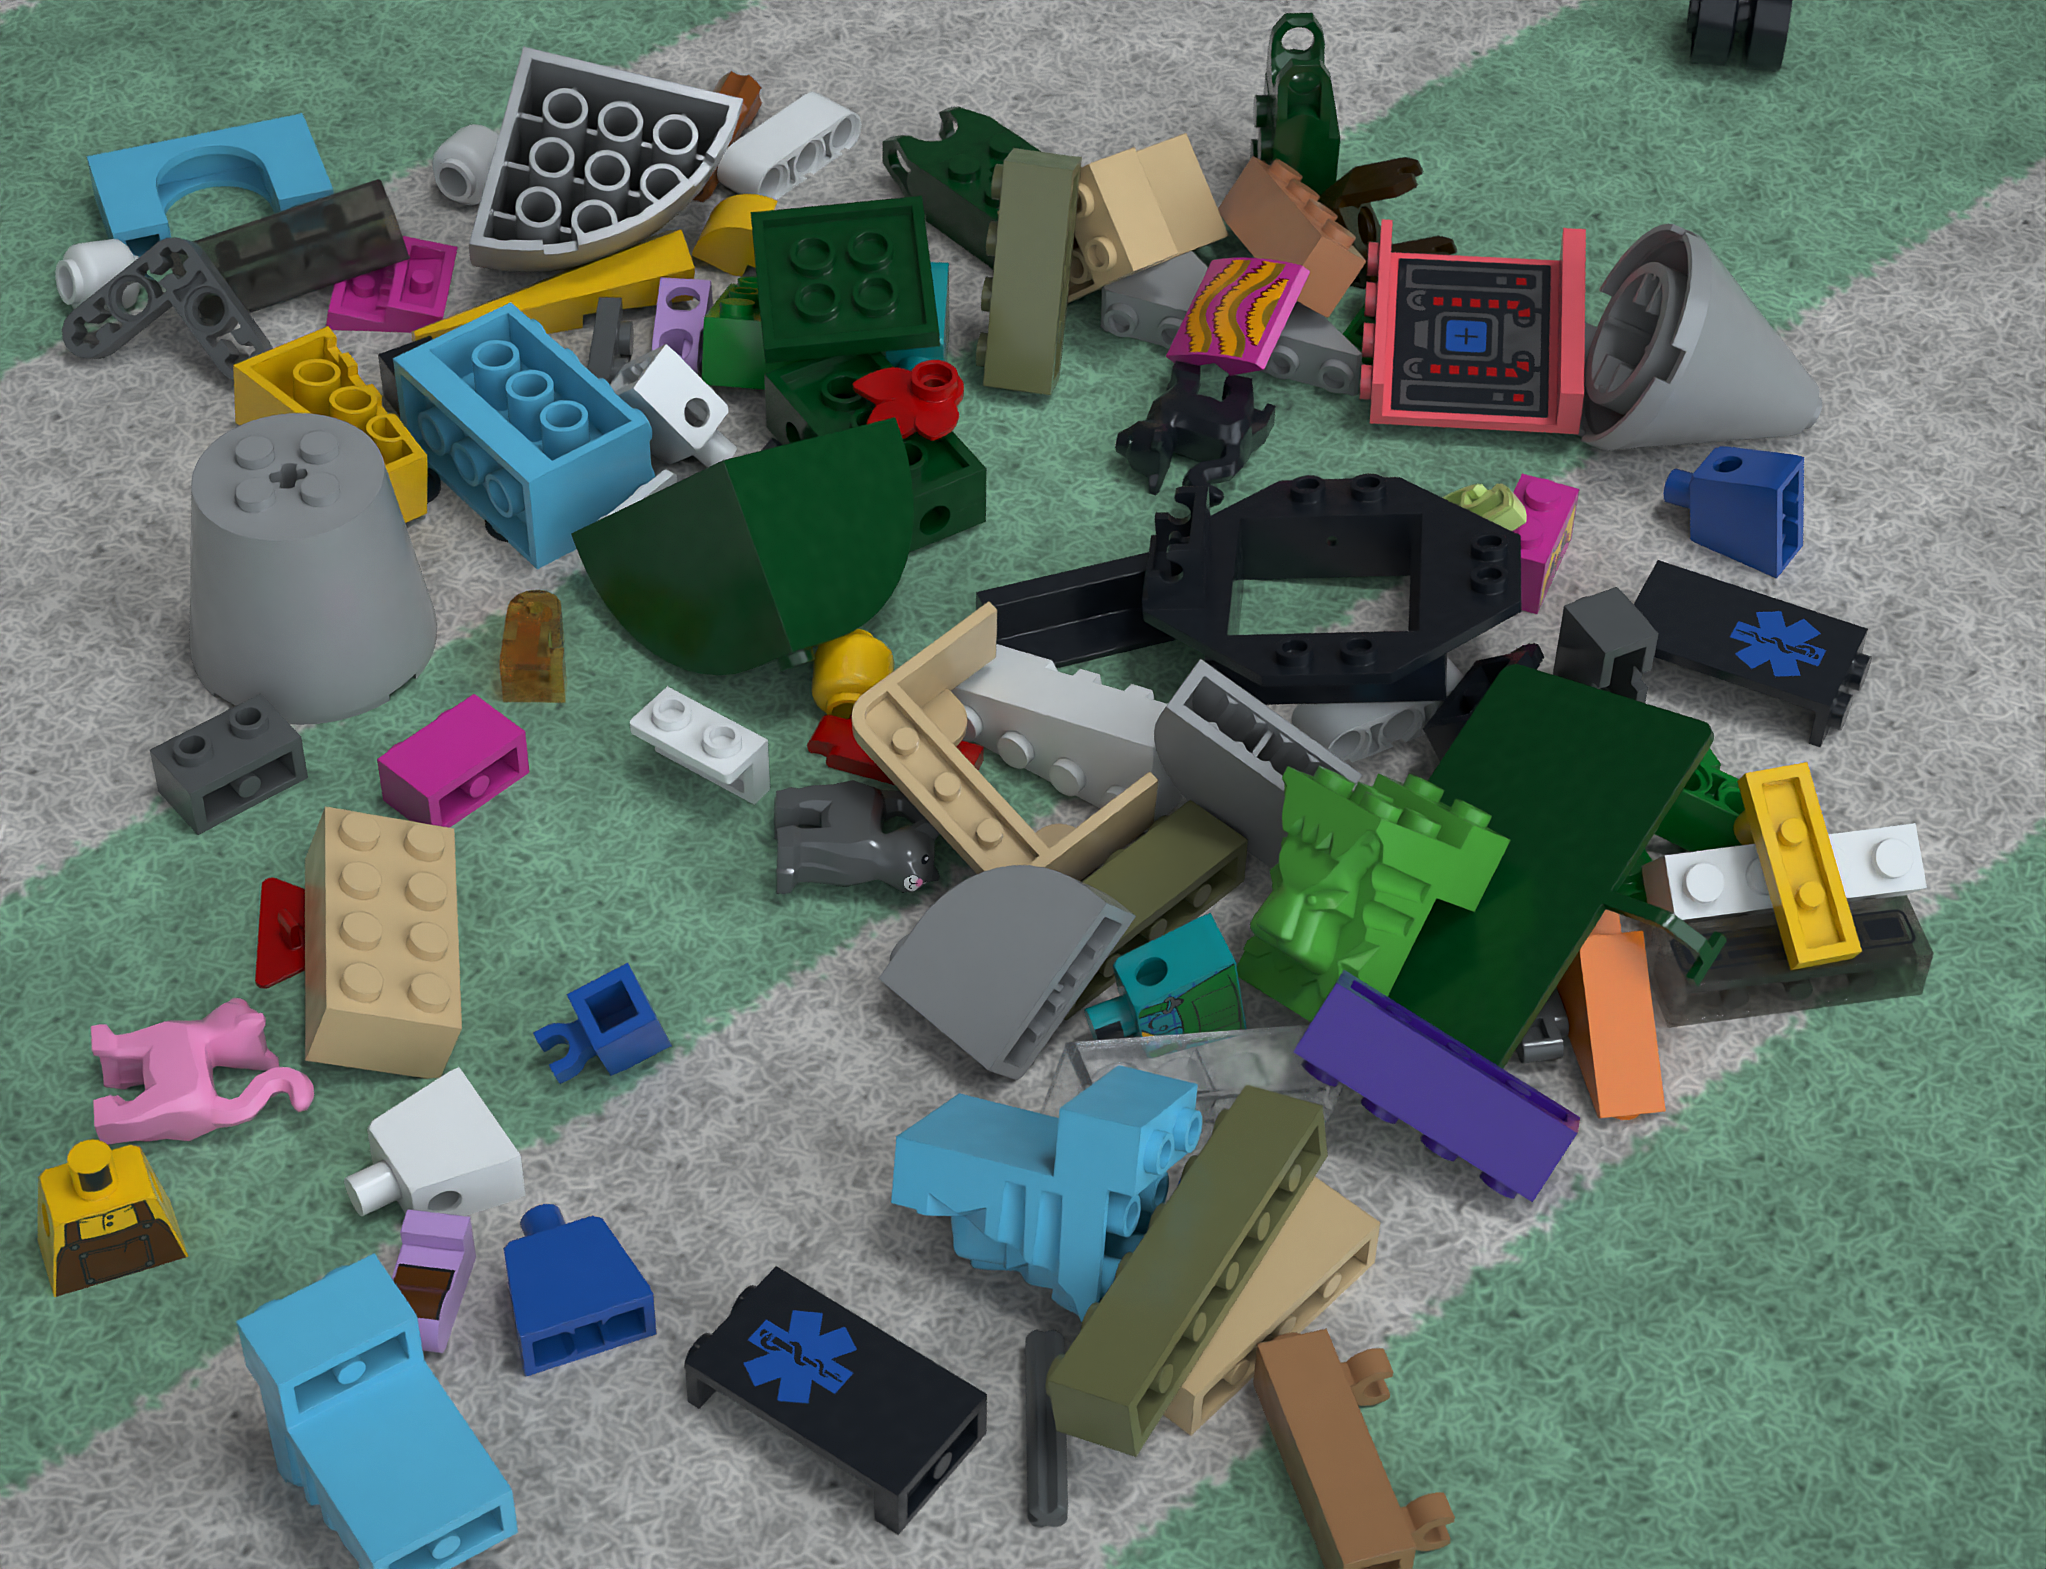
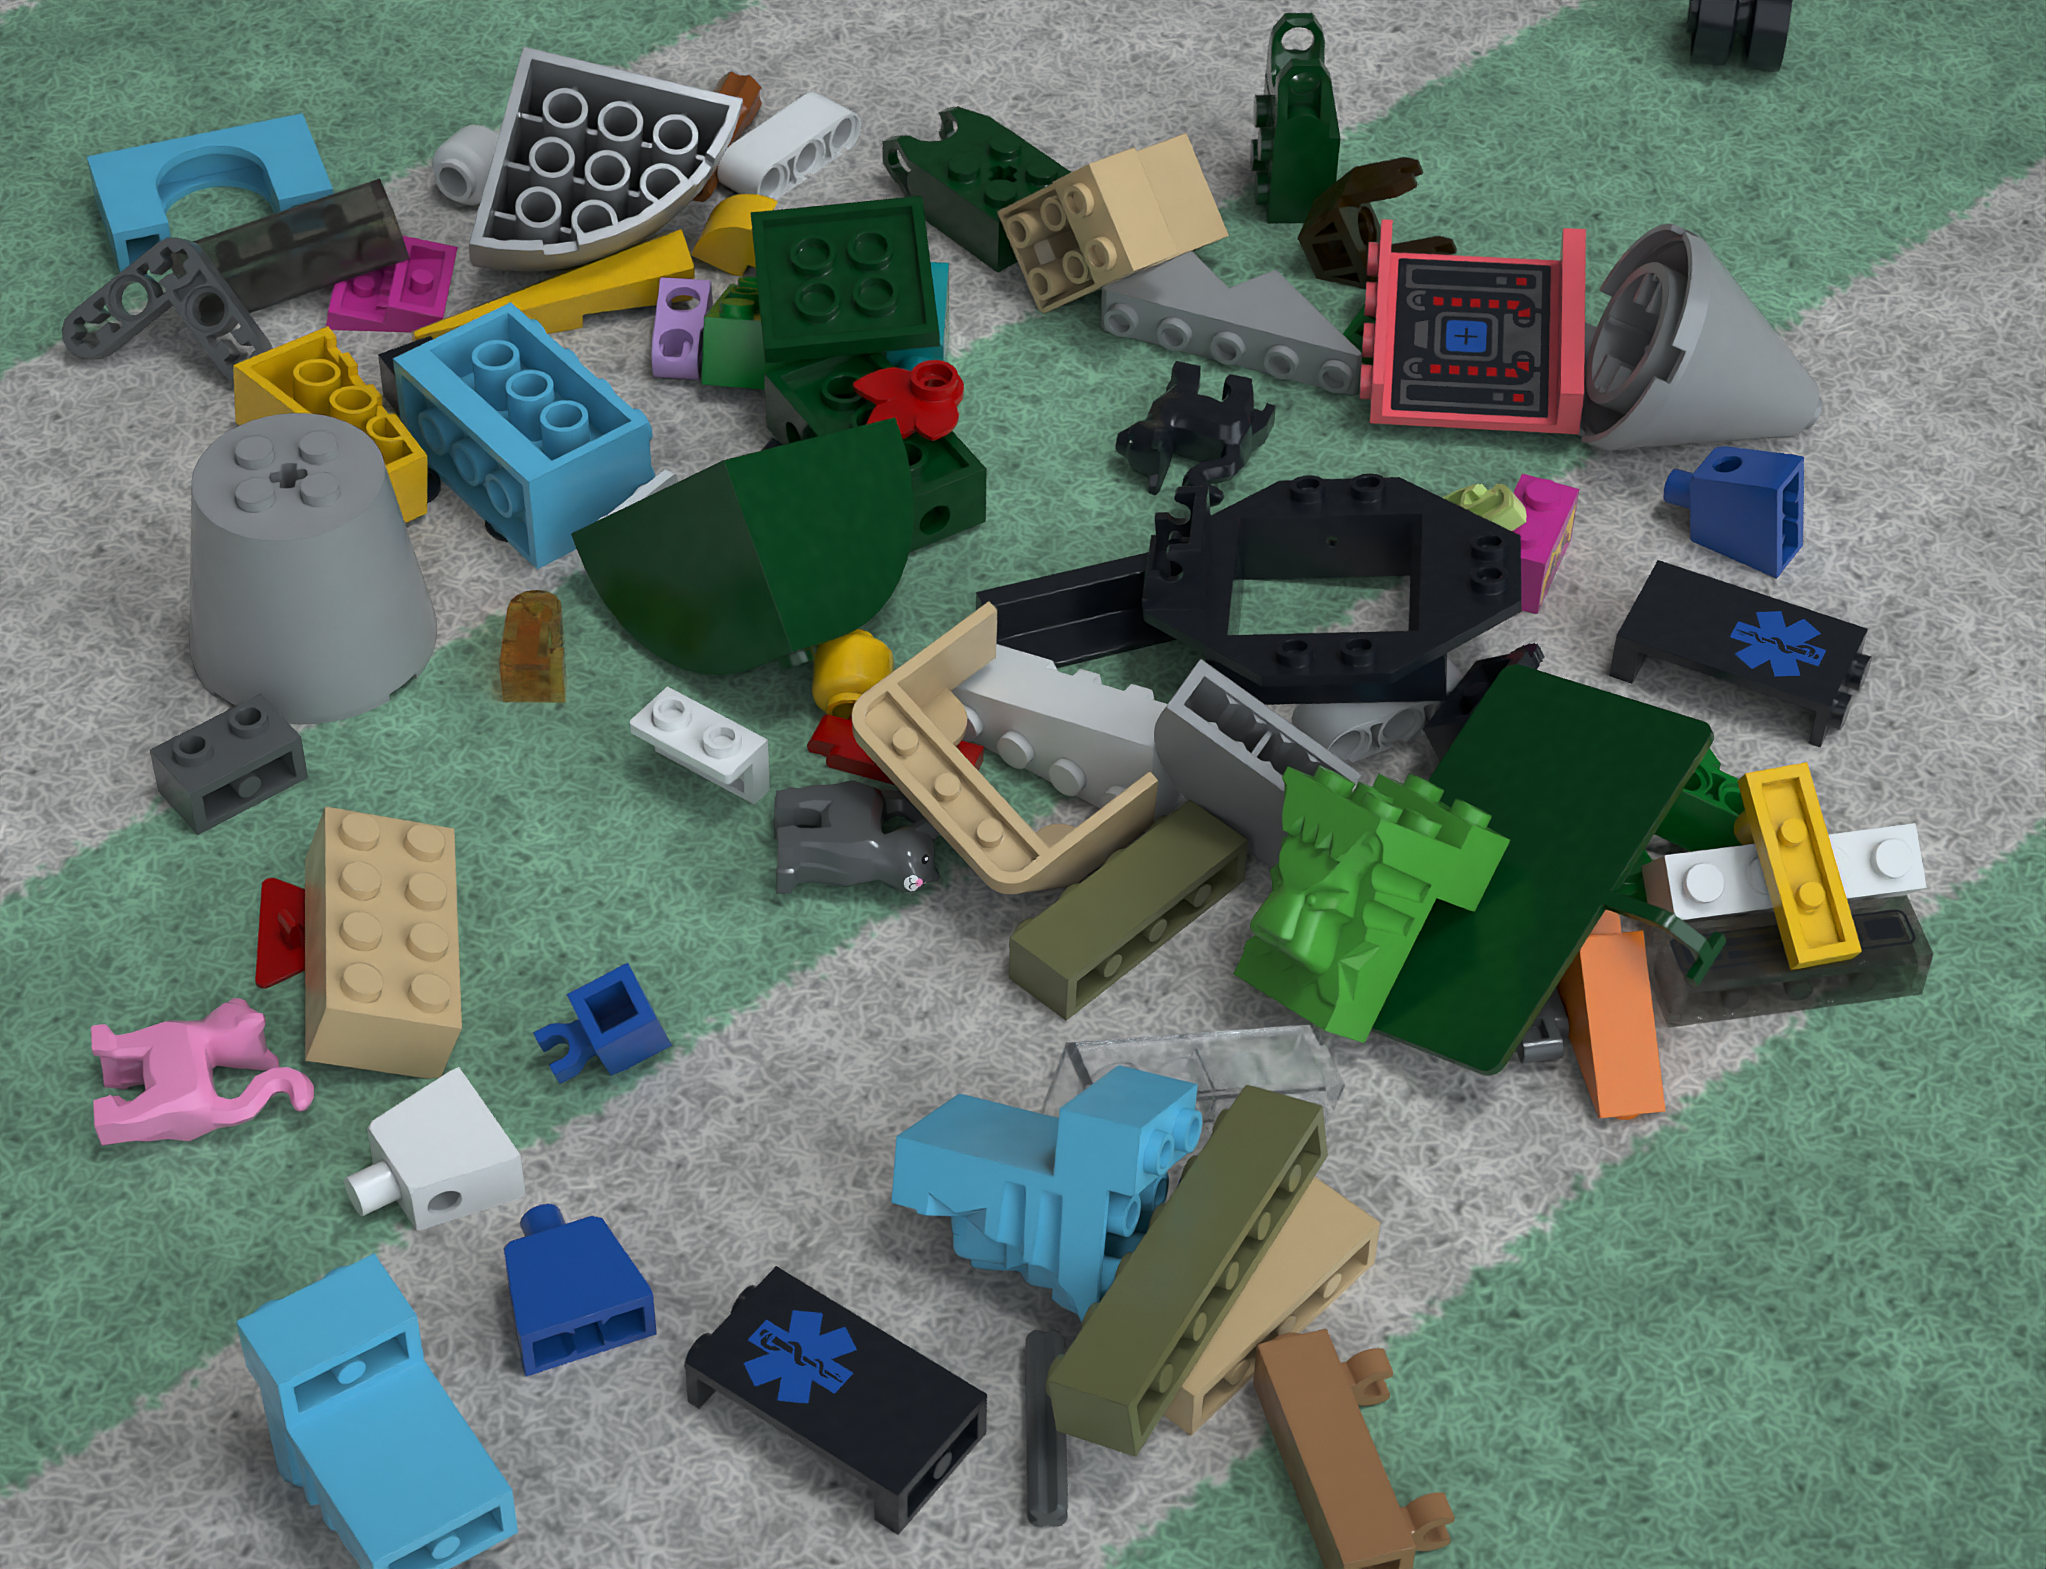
(90, 267): white head -> none
(103, 1217): torso -> none
(434, 1271): lavender leg -> none
(454, 764): dark pink brick -> none
(610, 339): dark grey hinge -> none
(677, 405): white torso -> none
(1006, 960): light grey brick -> none
(1030, 270): olive brick -> none
(1173, 987): teal torso -> none
(1238, 313): slope -> none
(1286, 223): nougat brick -> none
(1437, 1087): dark purple brick -> none
(1606, 644): dark grey brick -> none

